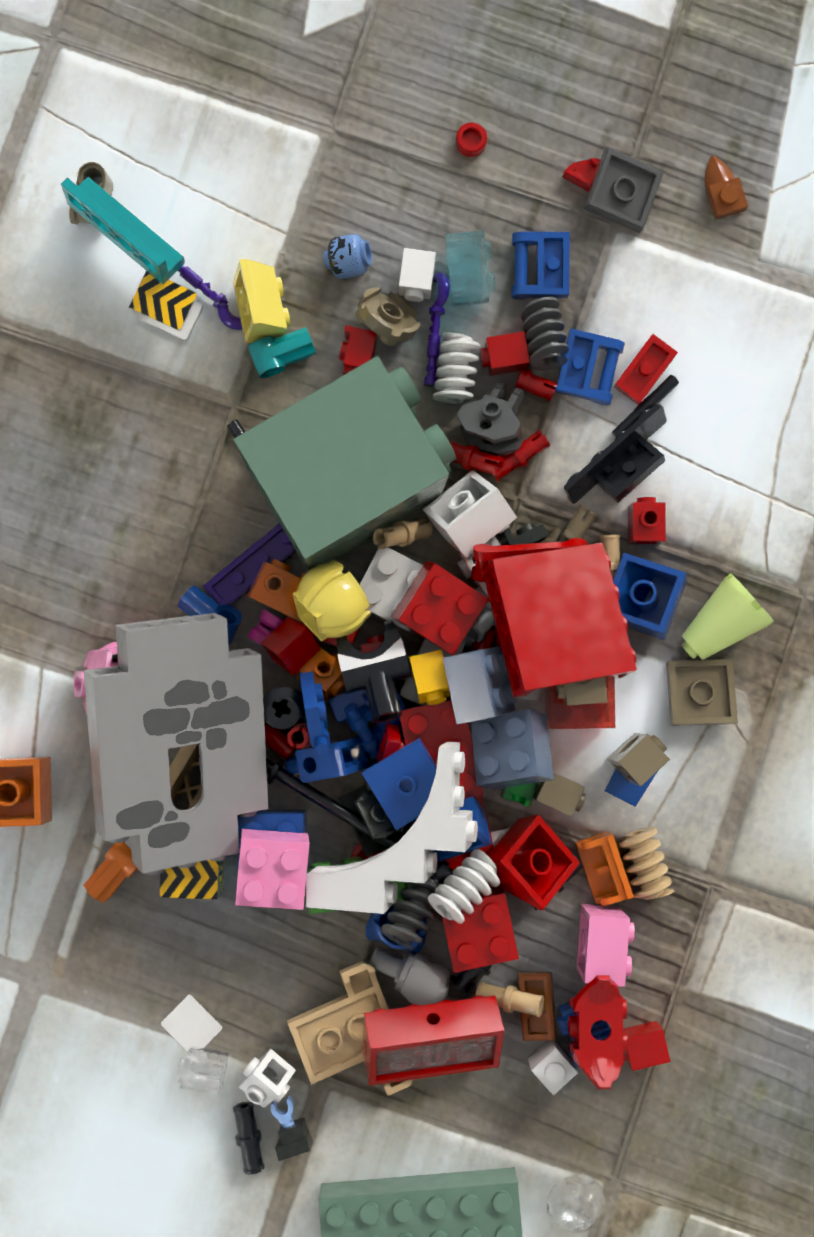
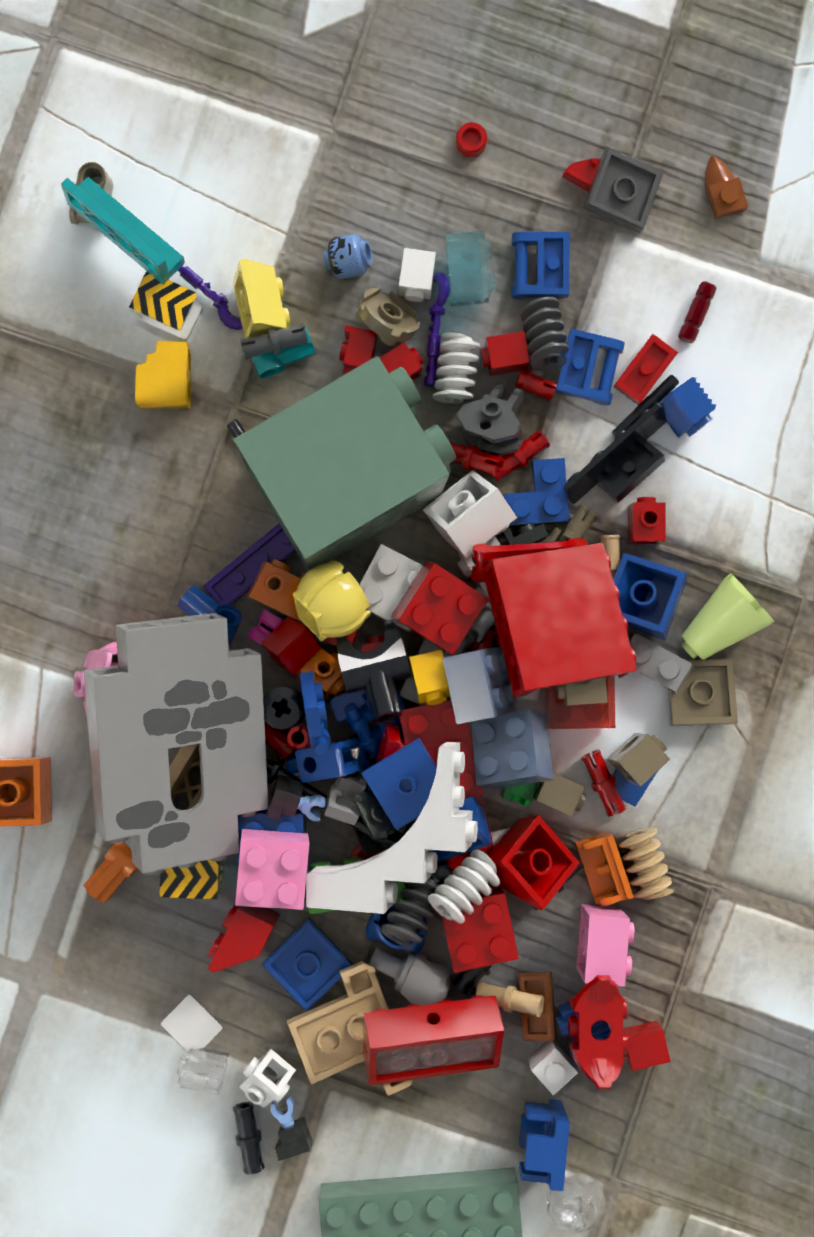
(165, 377): none -> yellow piece
(245, 936): none -> red slope
(274, 341): none -> dark grey pin
(287, 799): none -> pearl dark grey piece
(307, 964): none -> blue plate
(342, 797): none -> light grey slope
(402, 533): tan pin -> none
(403, 357): none -> red brick
(545, 1140): none -> blue panel
(548, 501): none -> blue plate
(603, 783): none -> red pin
(660, 664): none -> light grey plate
(688, 408): none -> blue brick
(697, 312): none -> dark red axle

